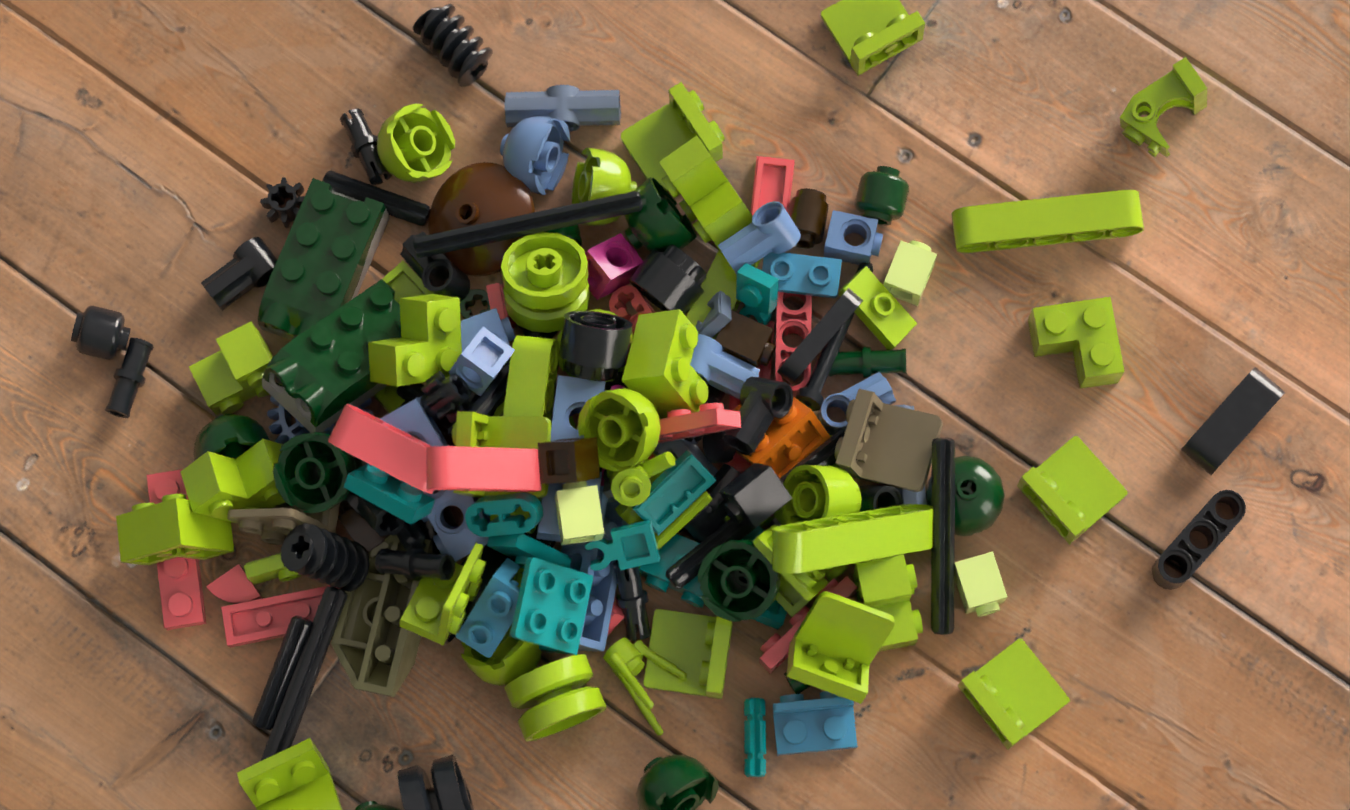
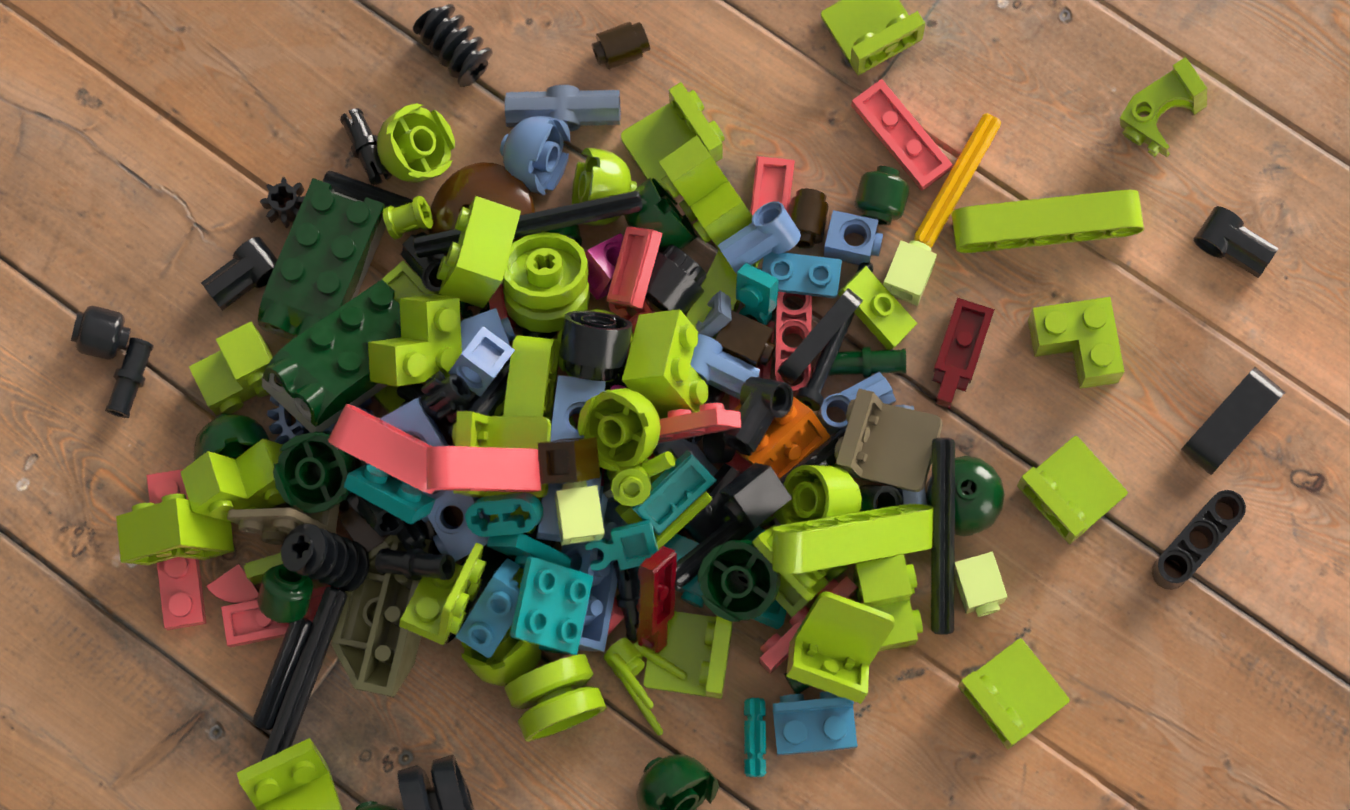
(284, 594): none -> dark green head
(408, 217): none -> lime bush
(480, 257): none -> lime brick
(620, 45): none -> dark brown brick
(634, 267): none -> coral tile
(656, 598): none -> dark red hinge
(901, 135): none -> coral plate
(957, 180): none -> yellow axle
(961, 349): none -> dark red hinge
(1226, 237): none -> black piece

